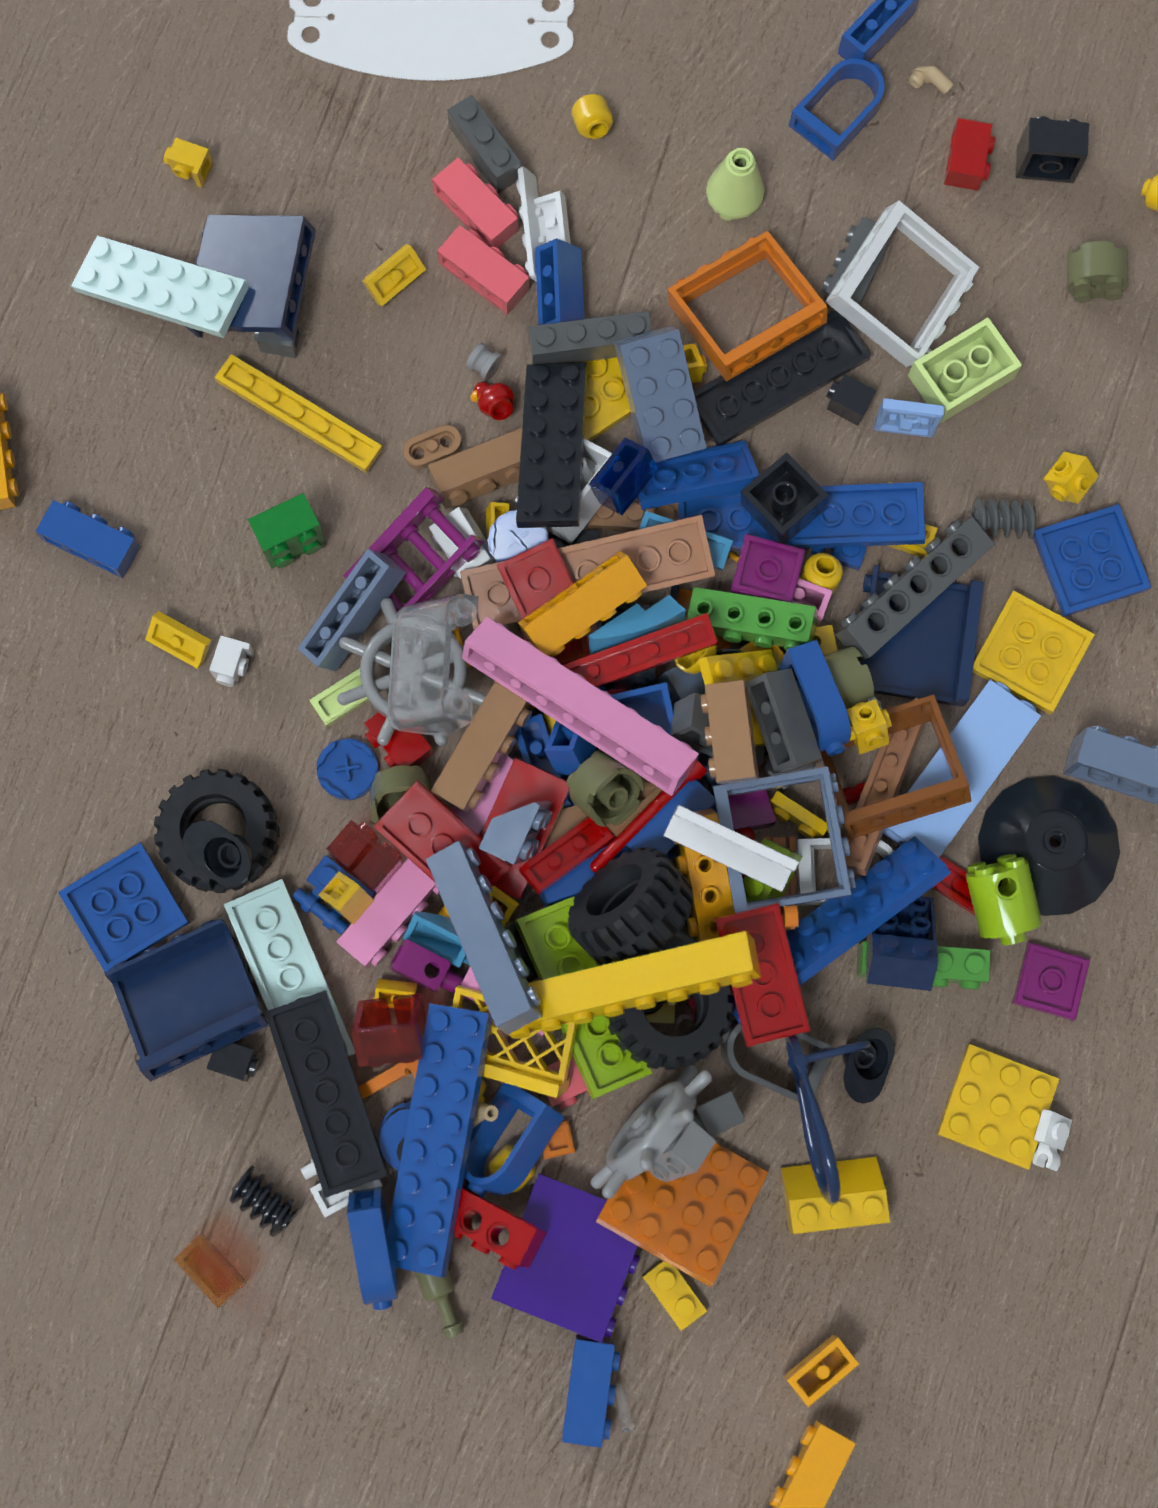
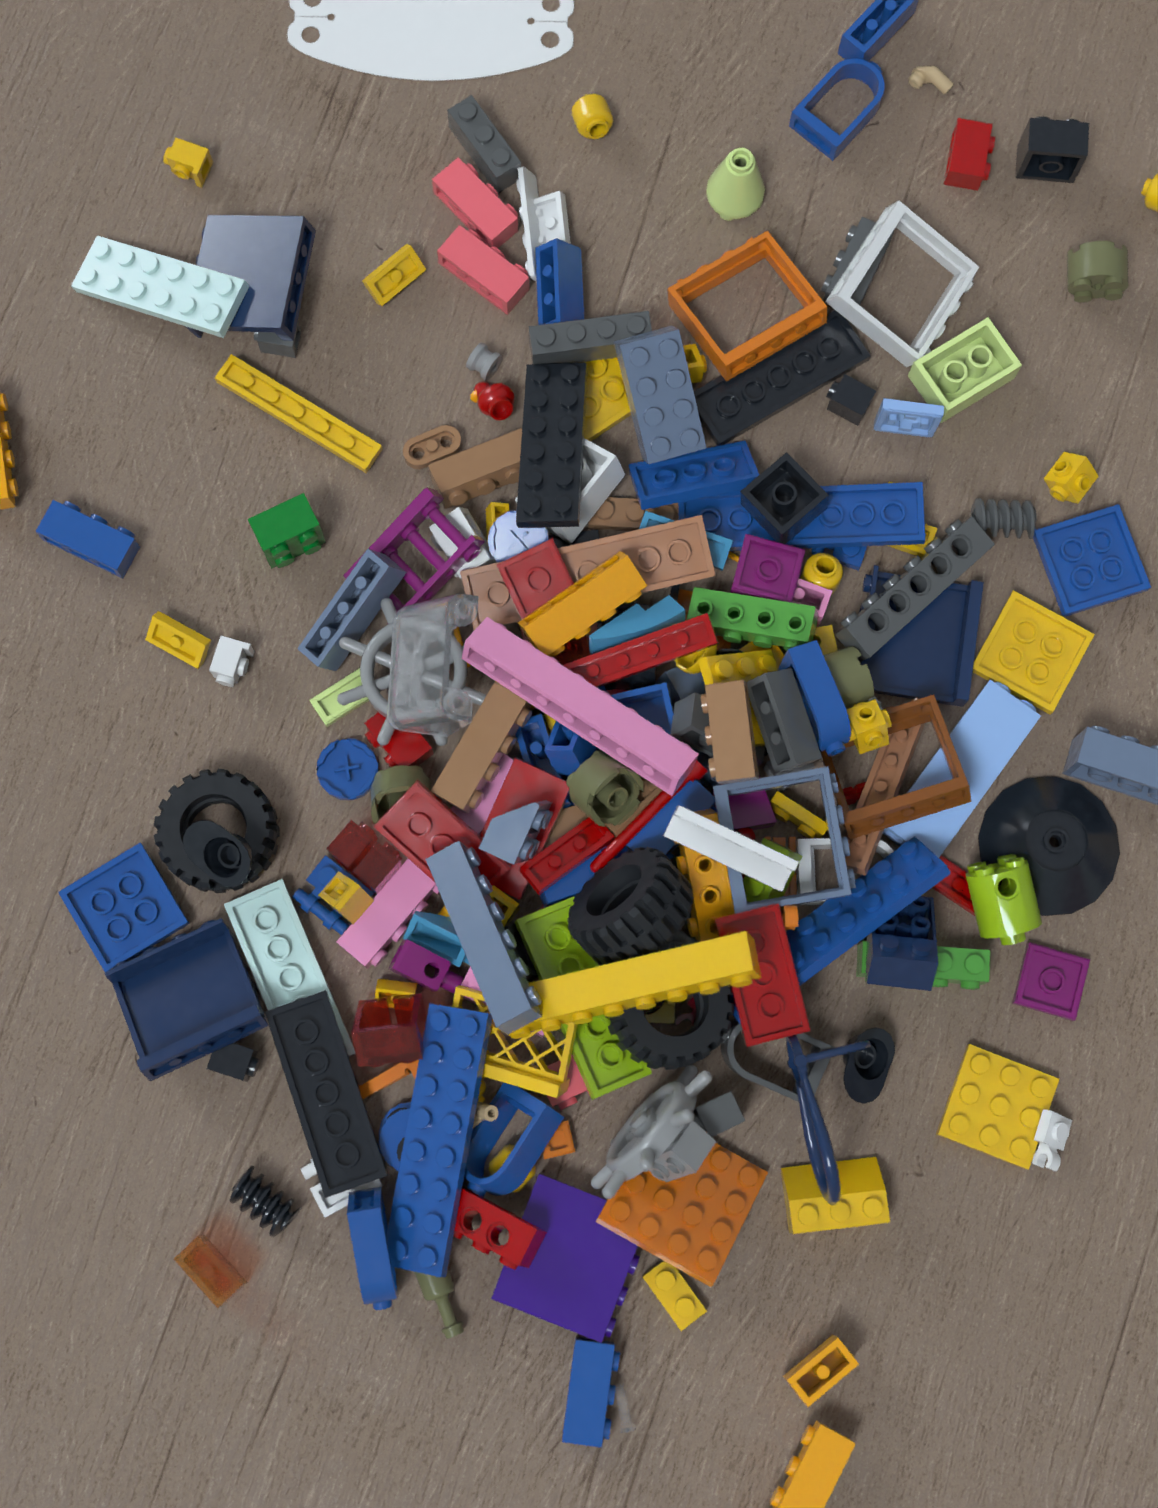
(623, 476): clear blue brick -> none

